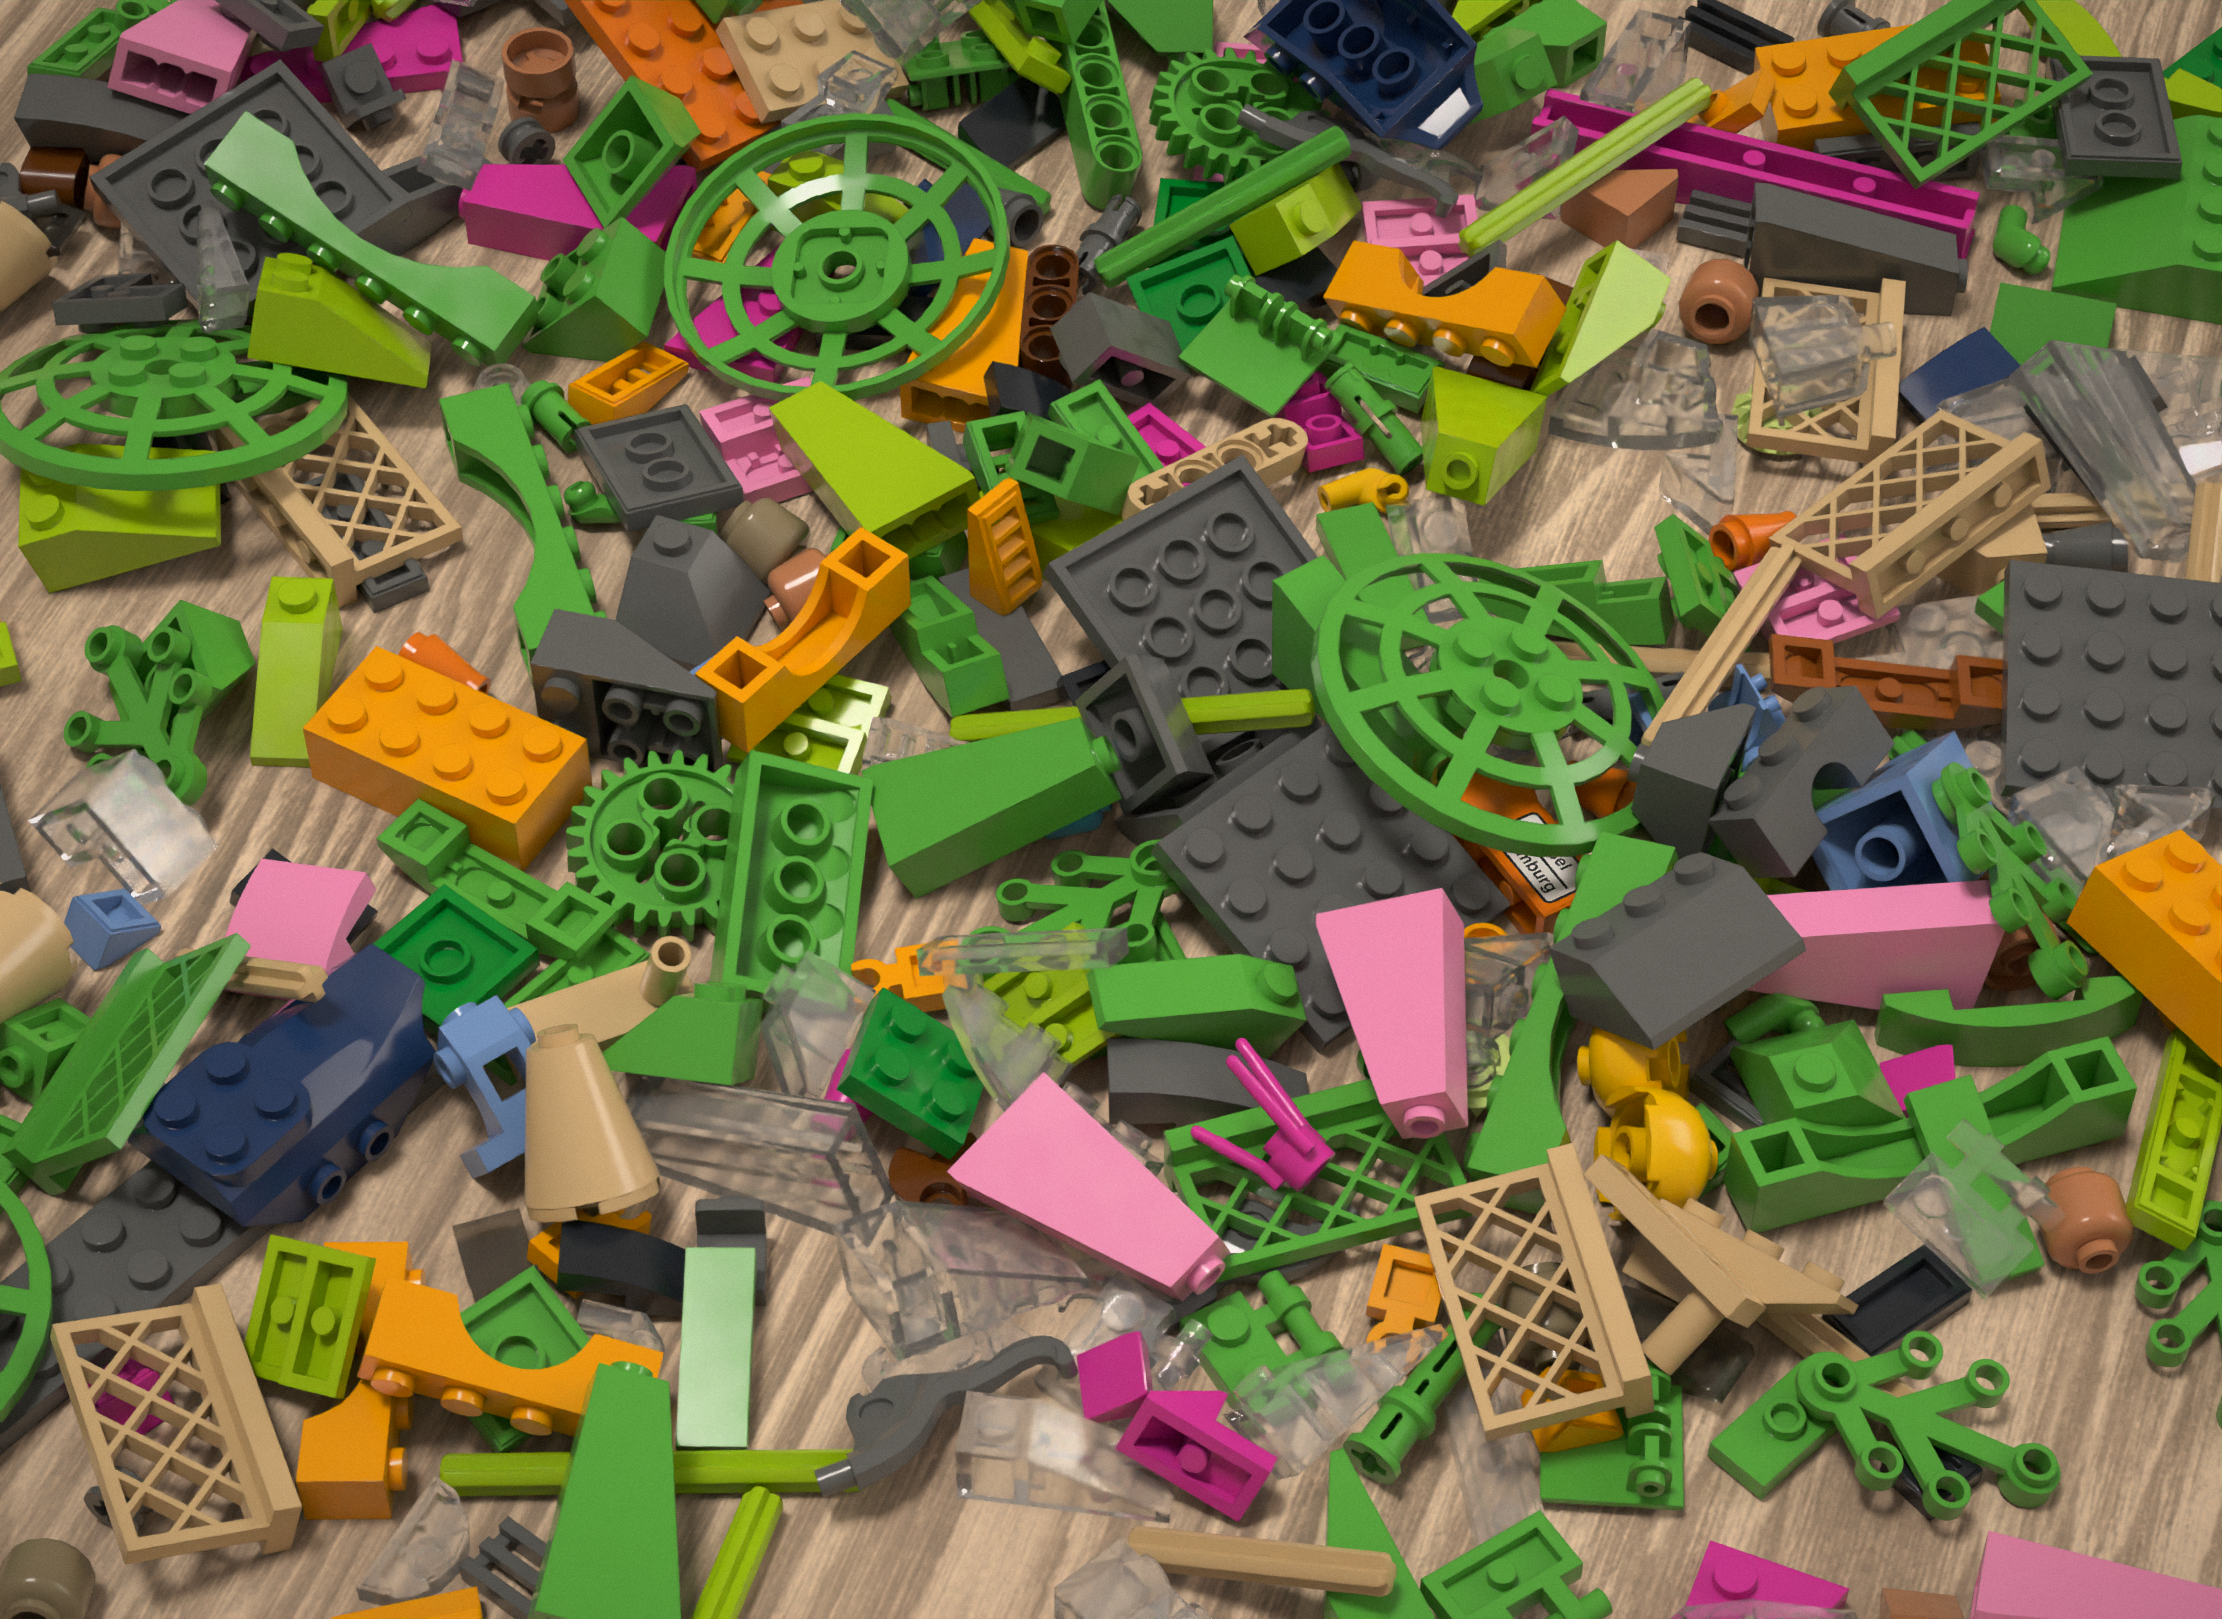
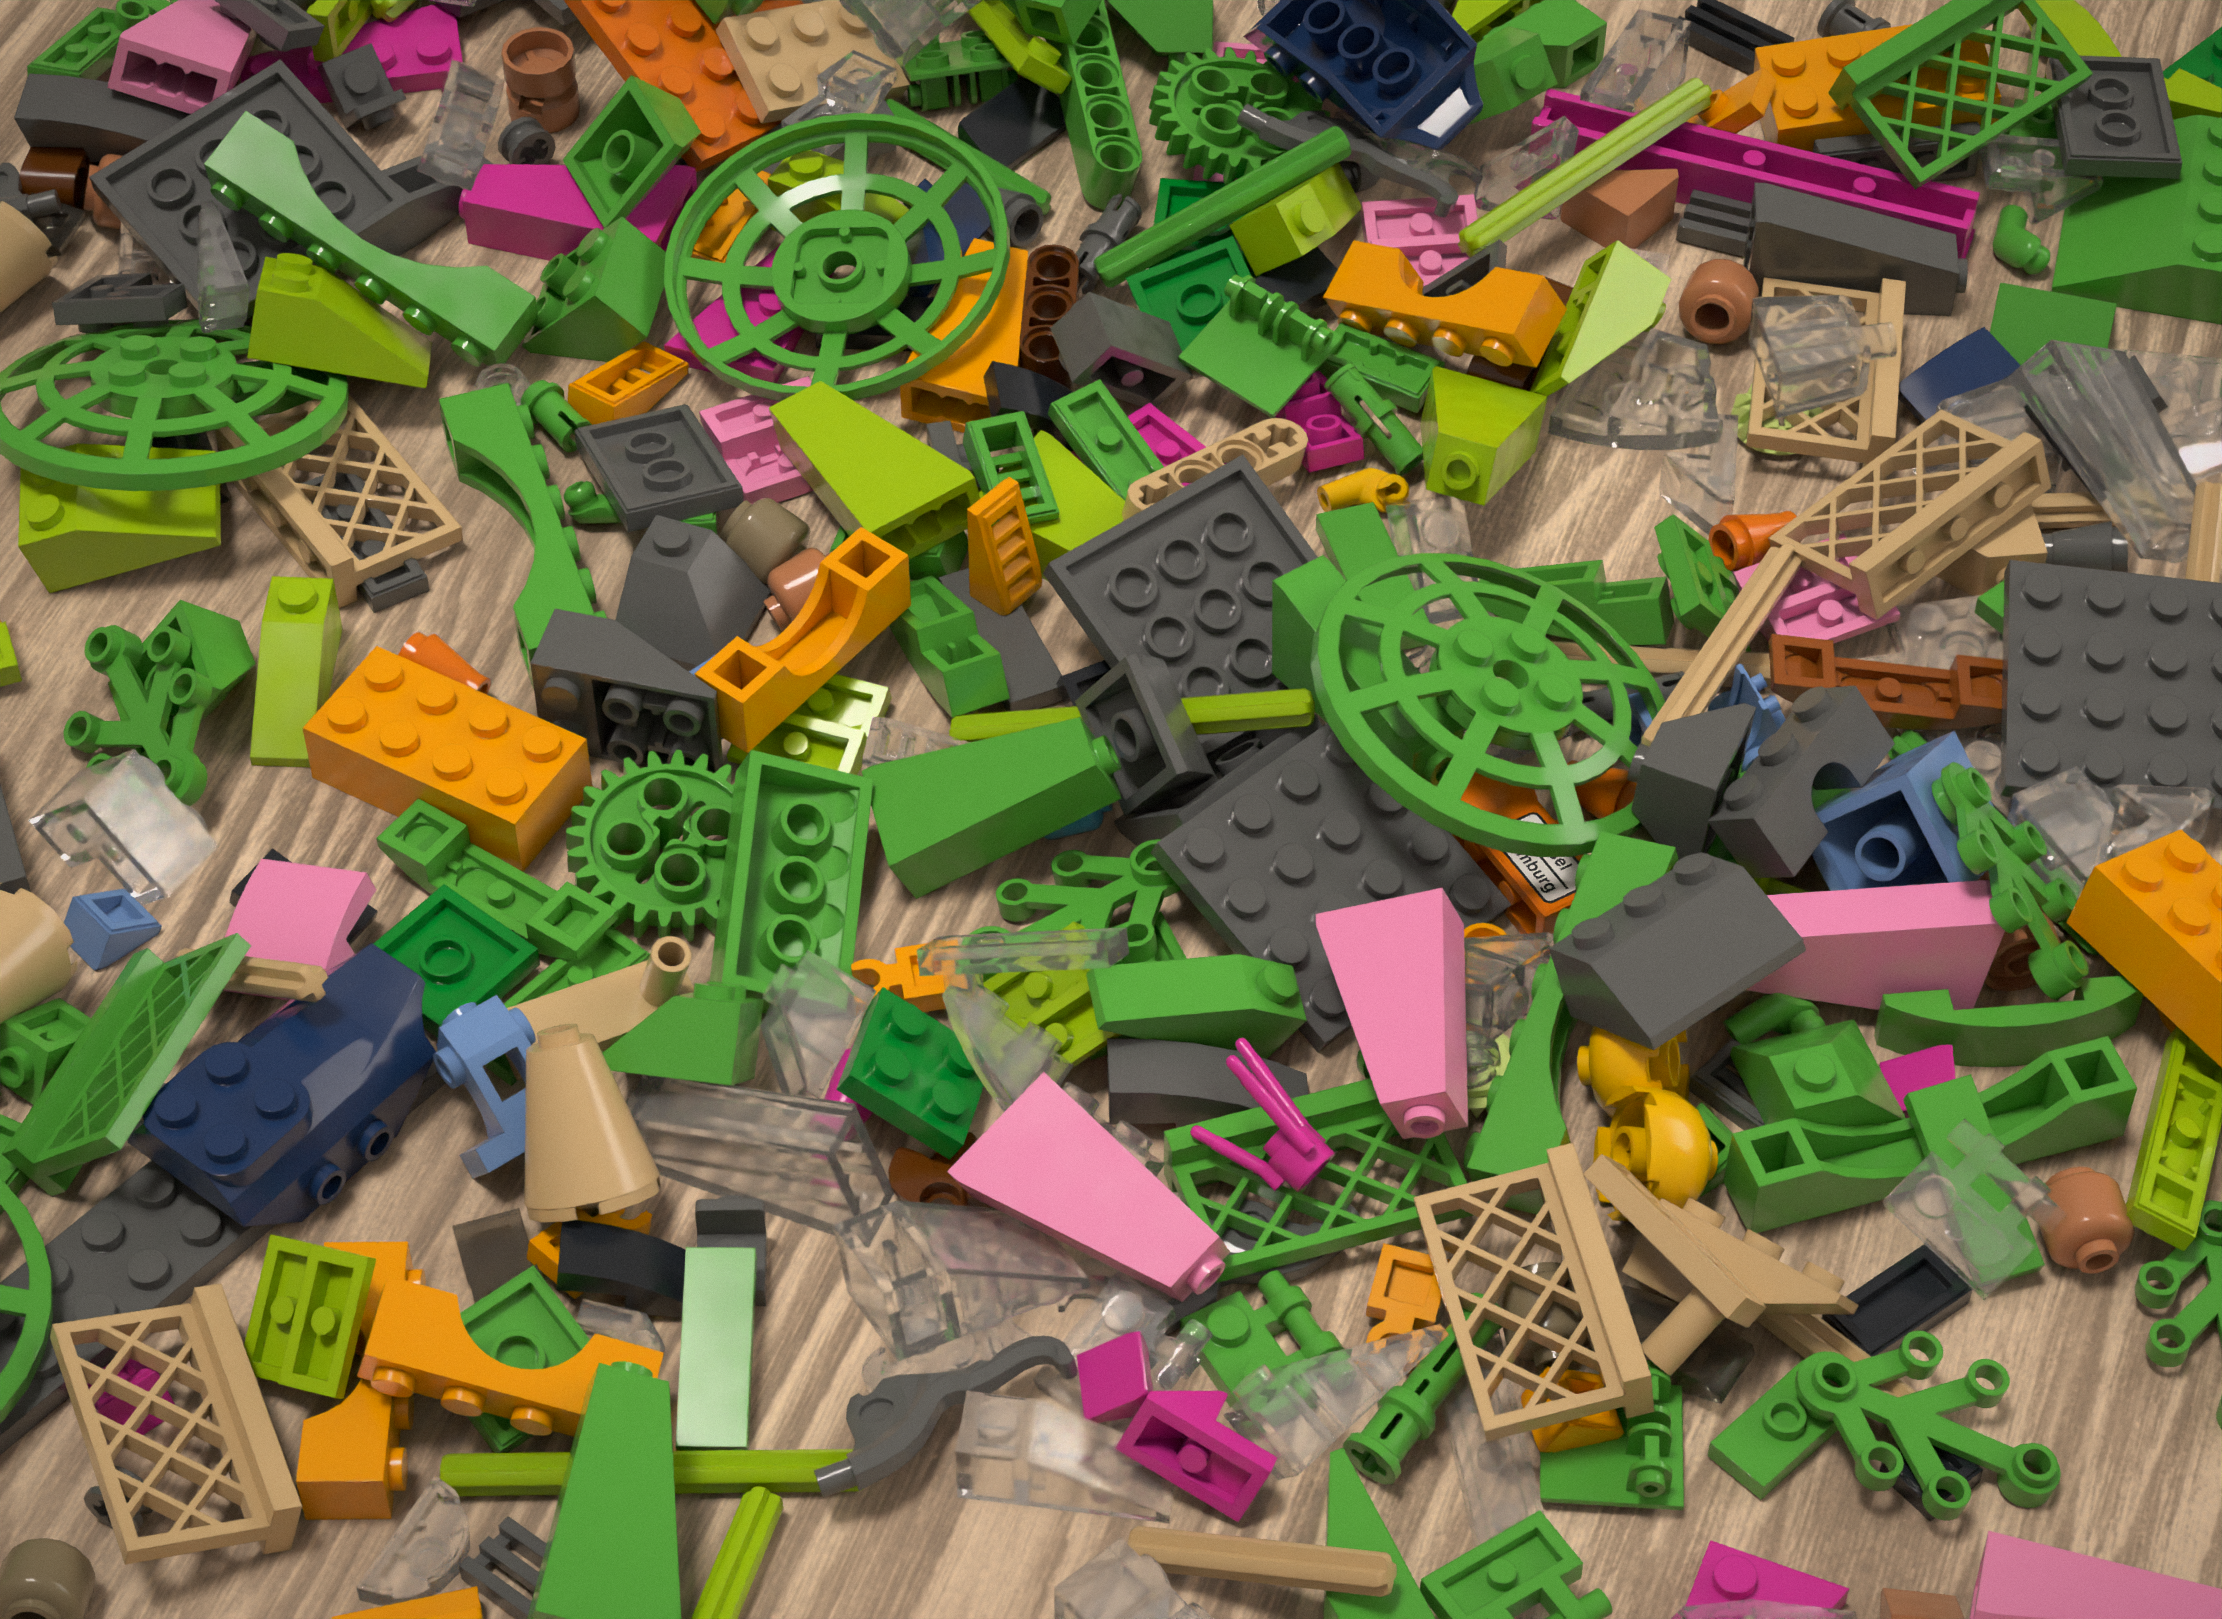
(1071, 465): bright green slope -> none

